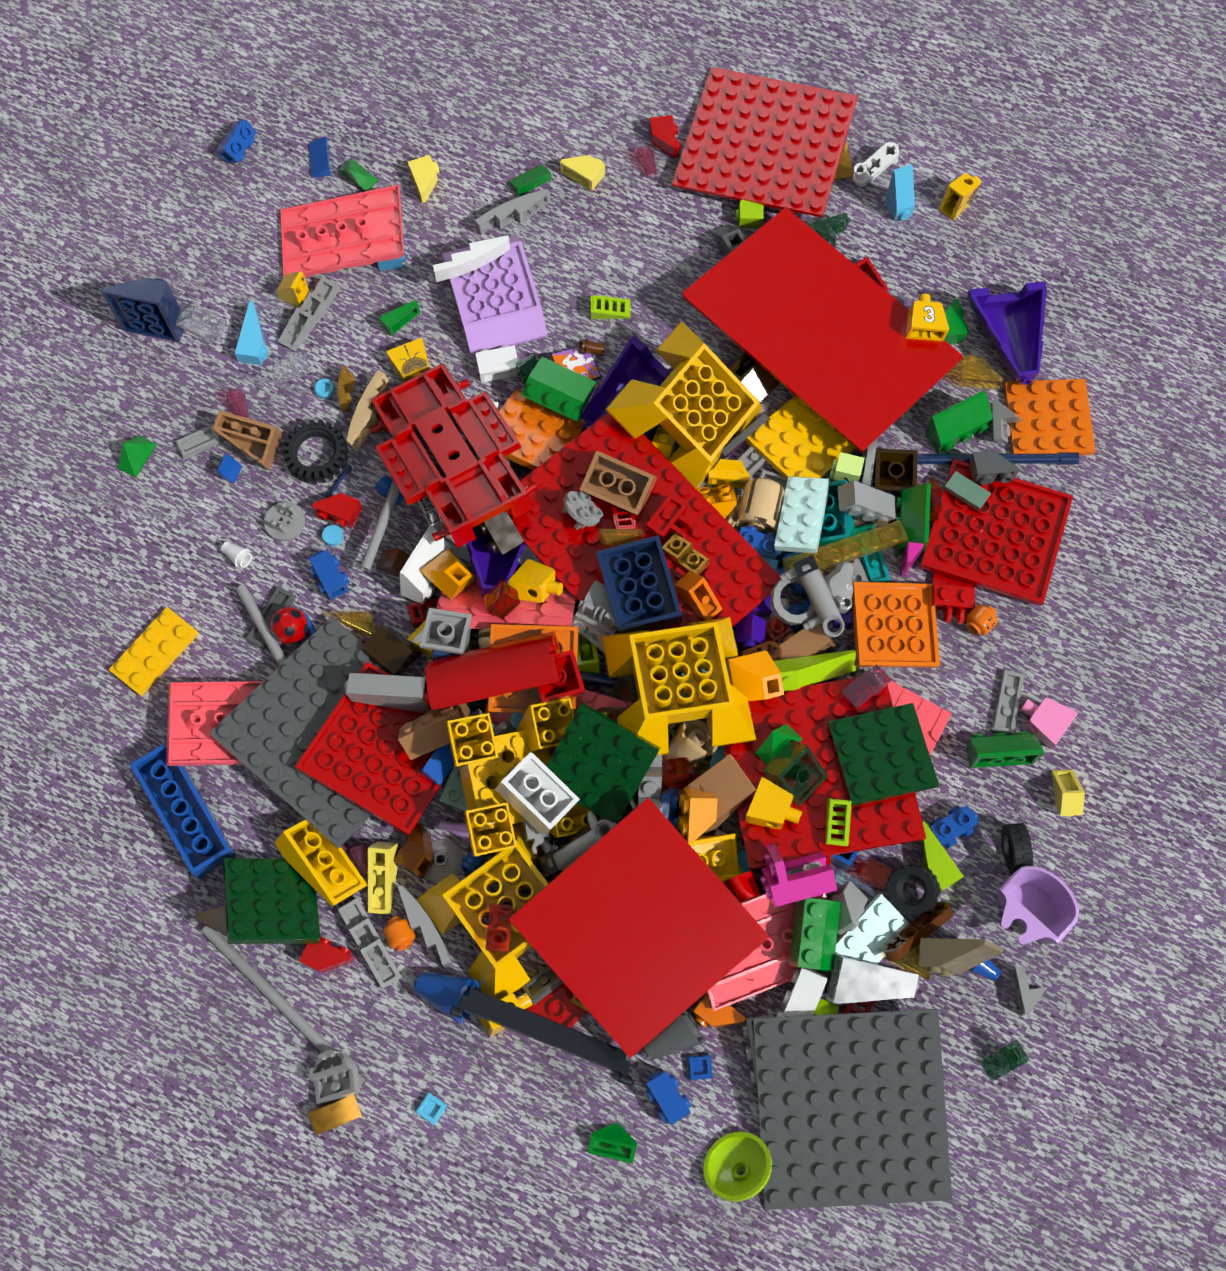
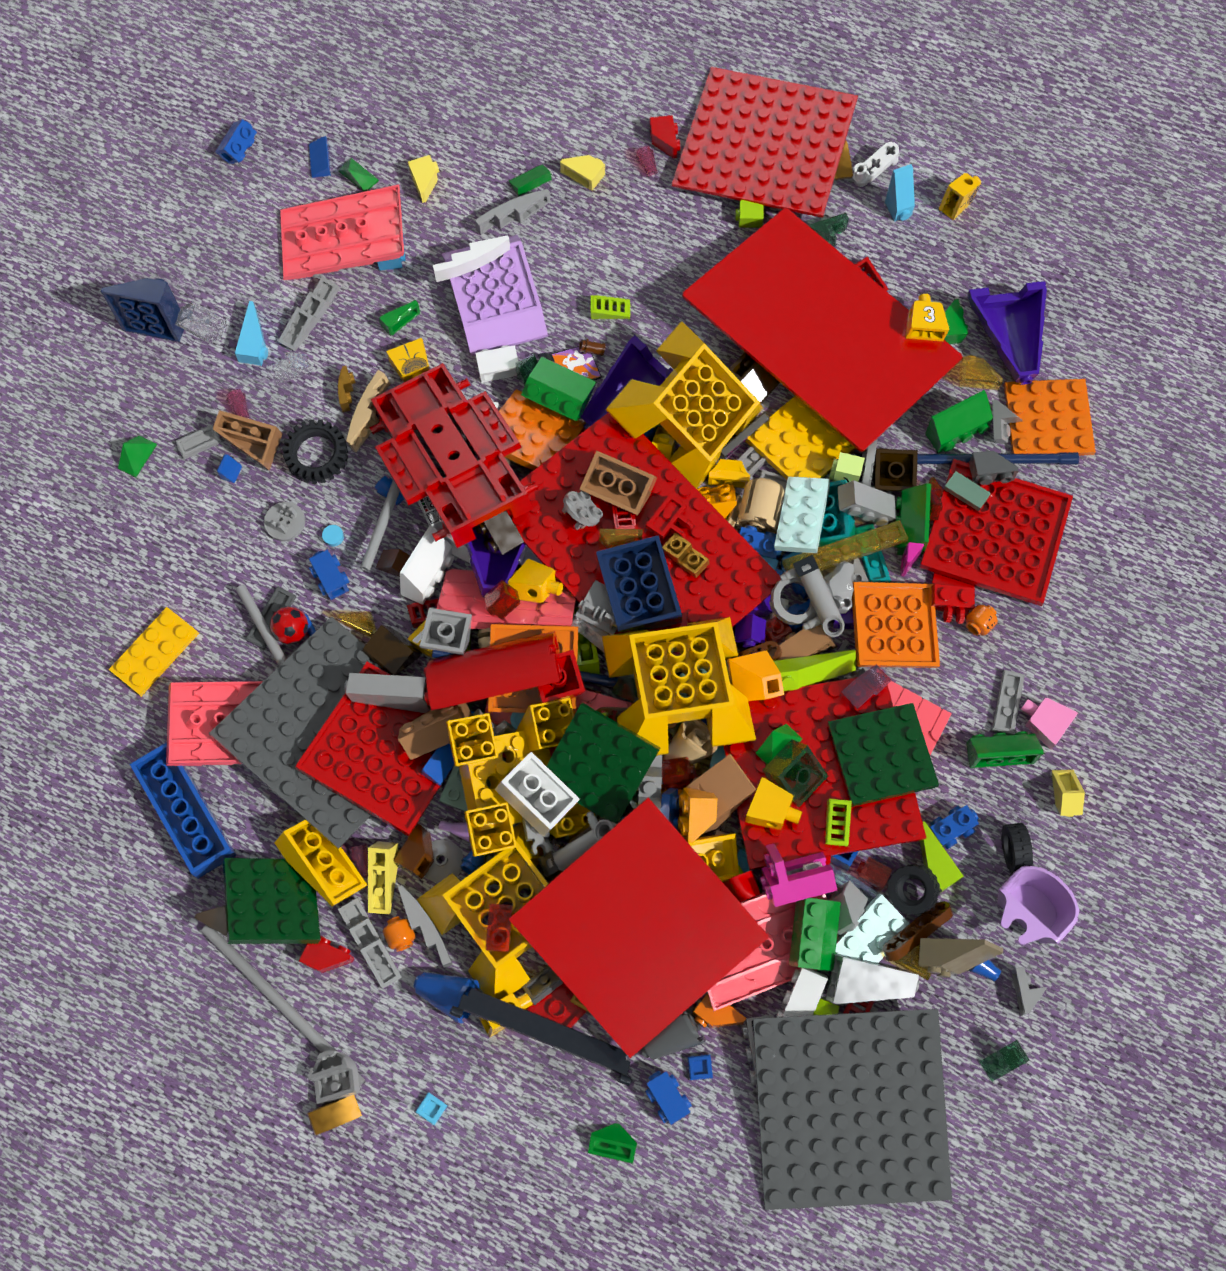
(238, 555): white cone -> none
(293, 289): yellow slope -> none
(324, 388): medium azure tile -> none
(338, 508): red slope -> none
(347, 469): dark blue hinge -> none
(449, 574): light orange slope -> none
(698, 595): orange slope -> none
(728, 238): dark grey slope -> none
(730, 1156): lime dish -> none

